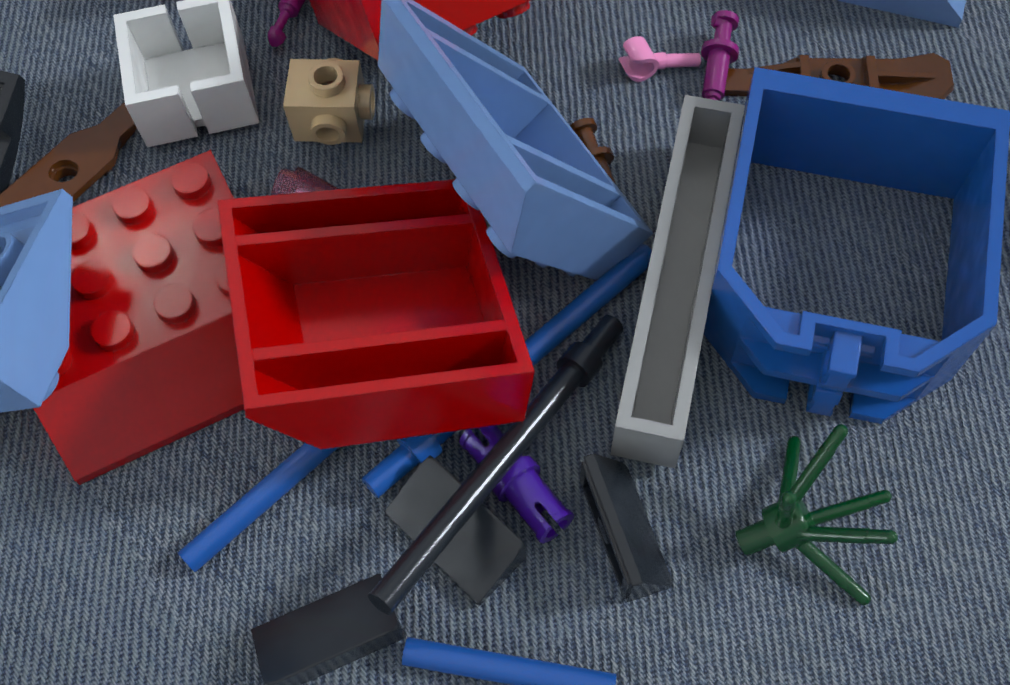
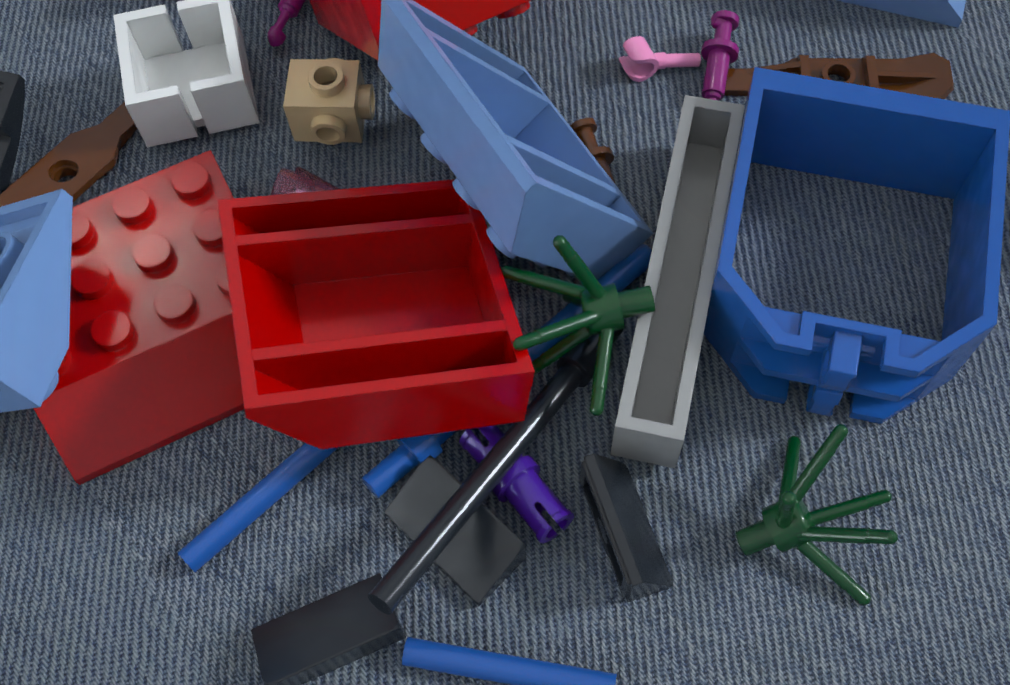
(601, 315): none -> dark green plant

